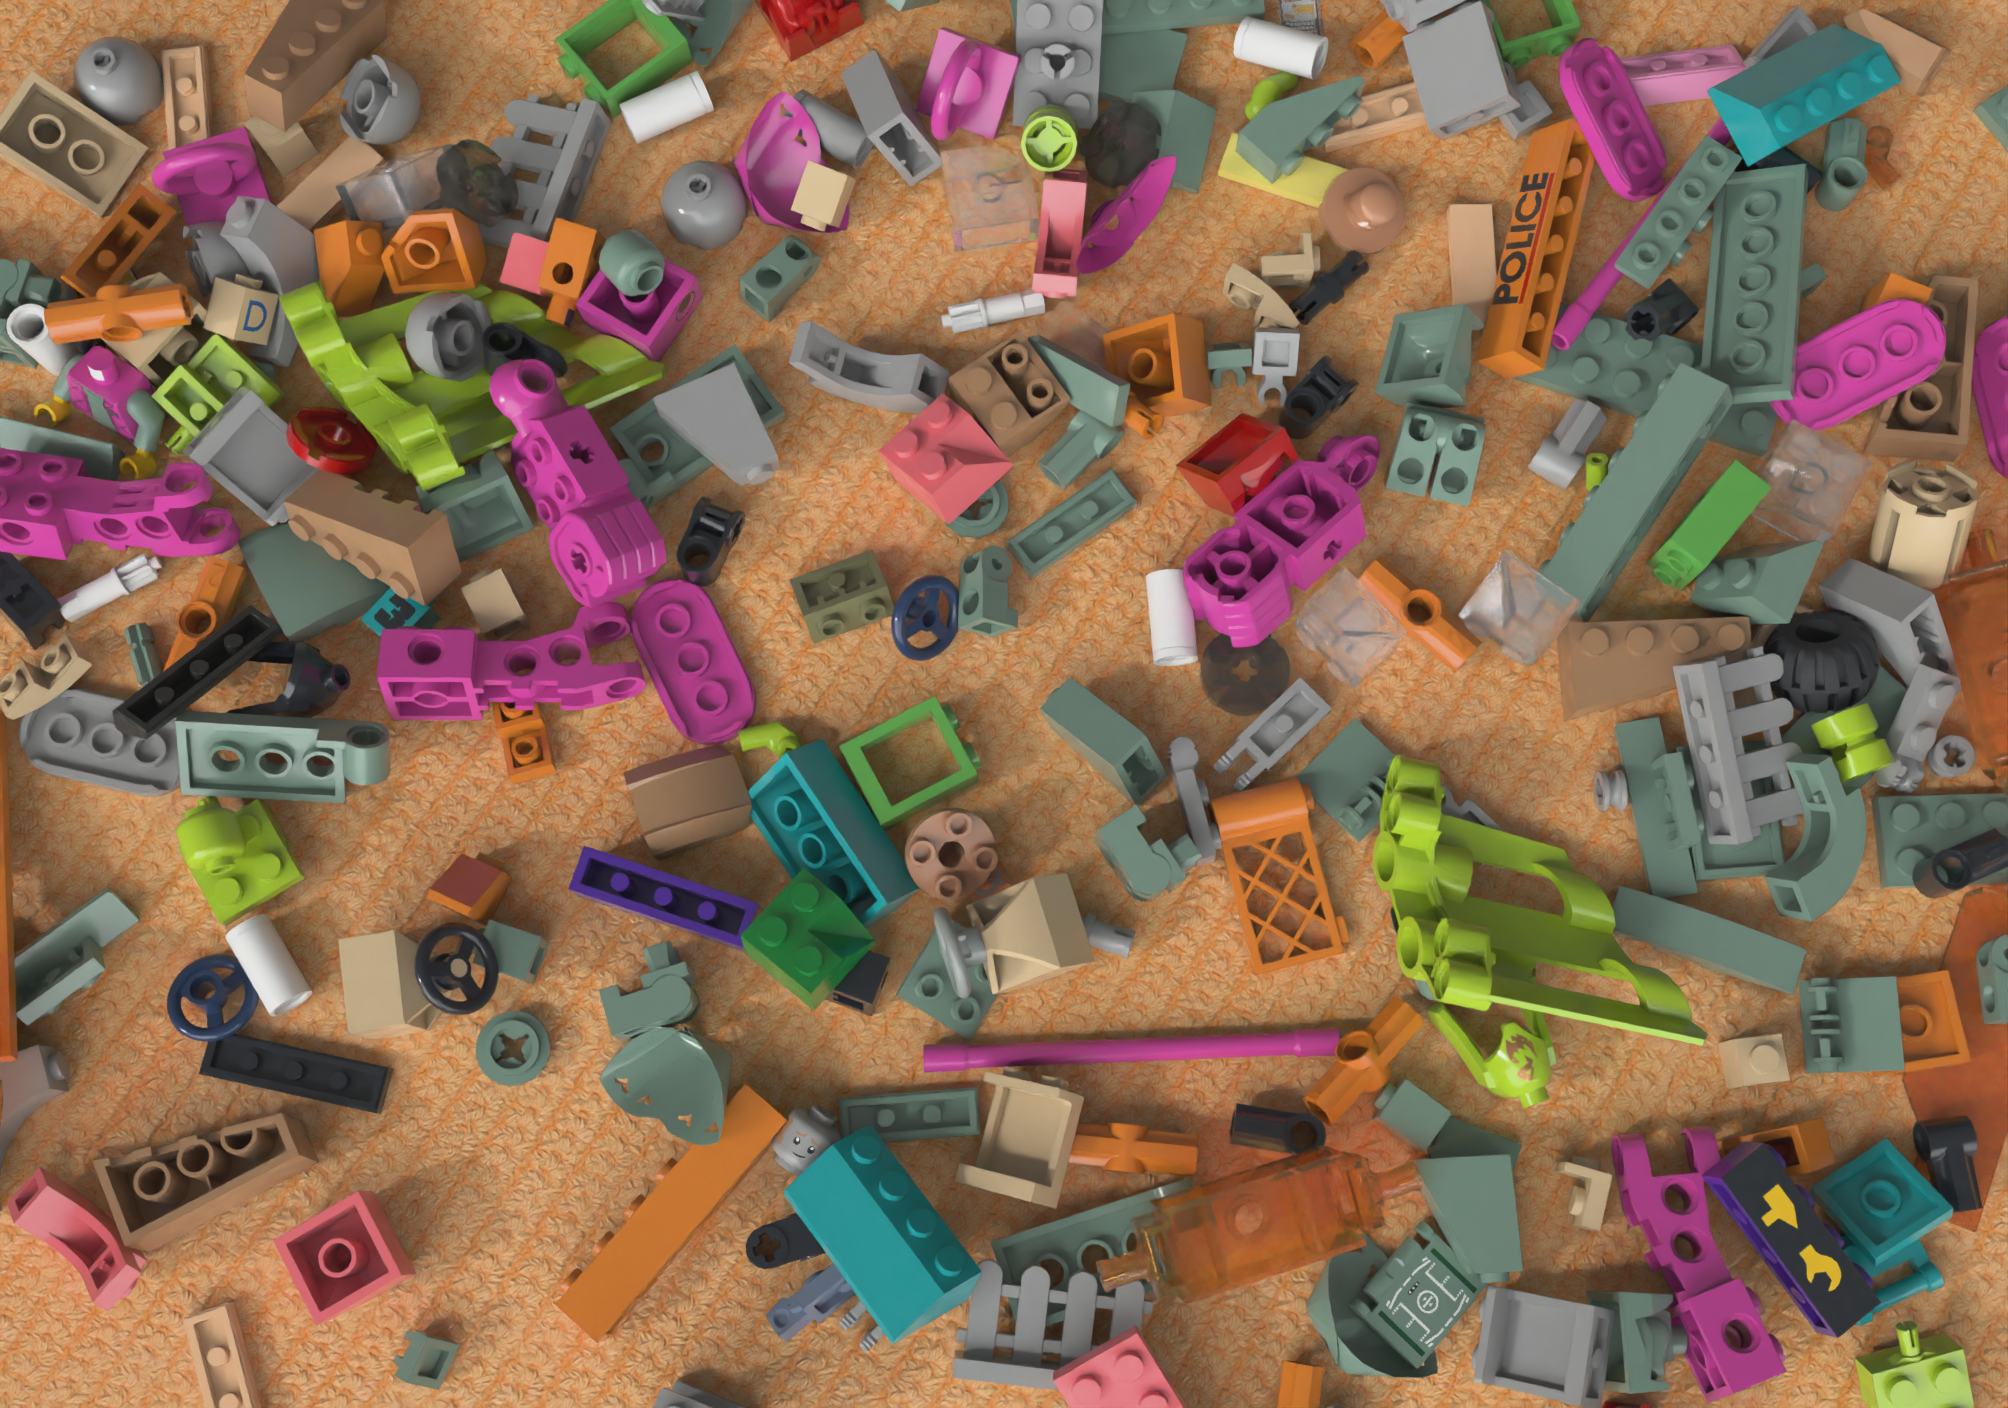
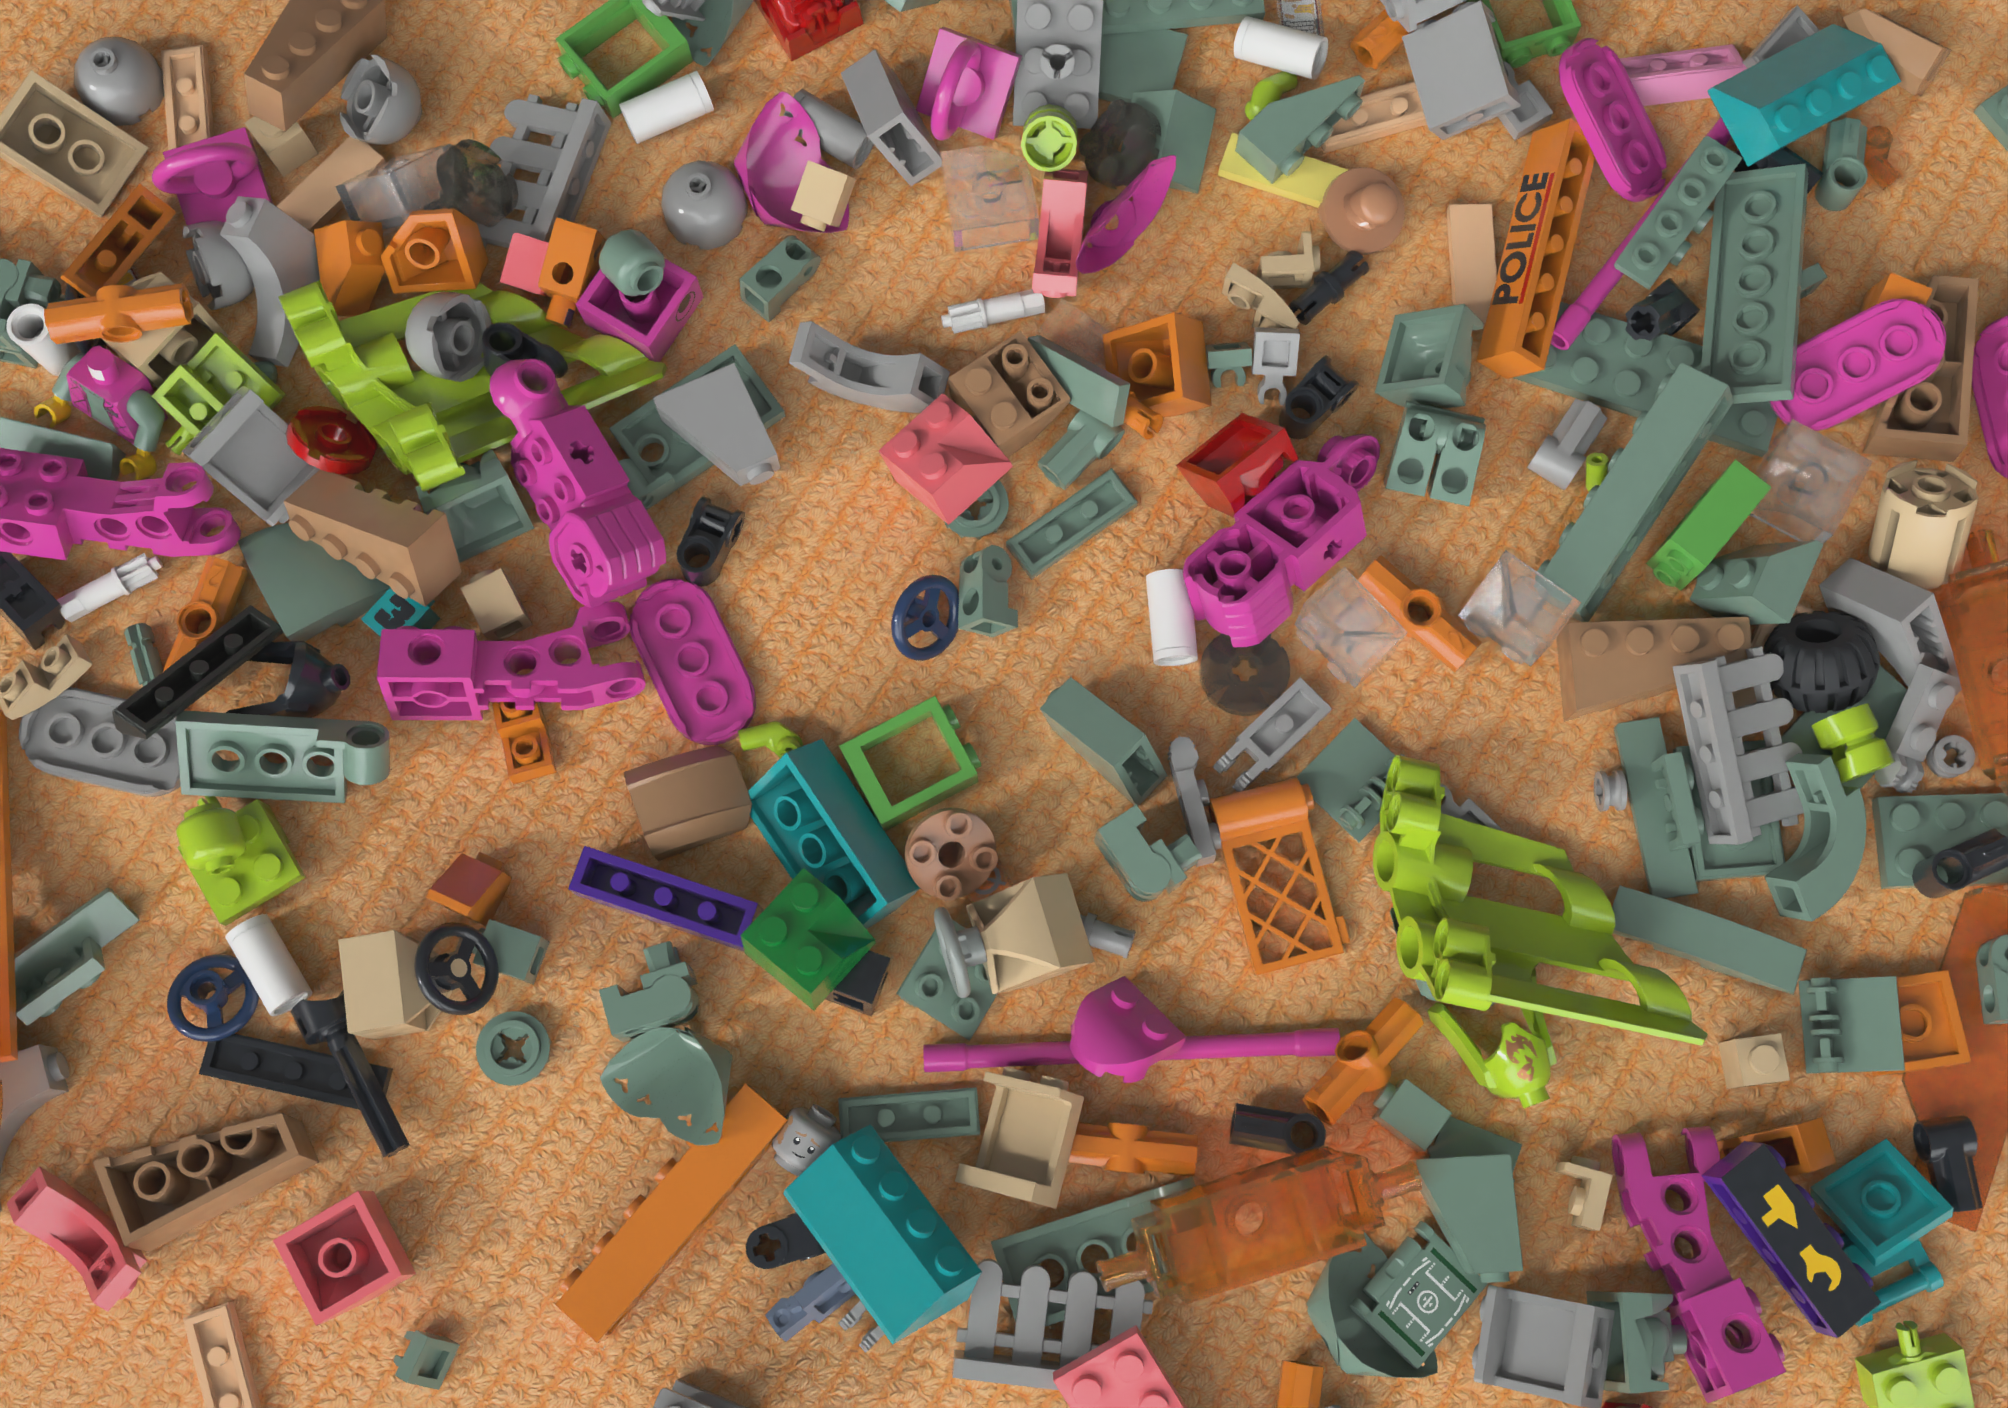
(241, 309): tan brick -> none
(327, 1022): none -> black piece
(843, 596): olive bracket -> none
(1122, 1032): none -> dark pink slope

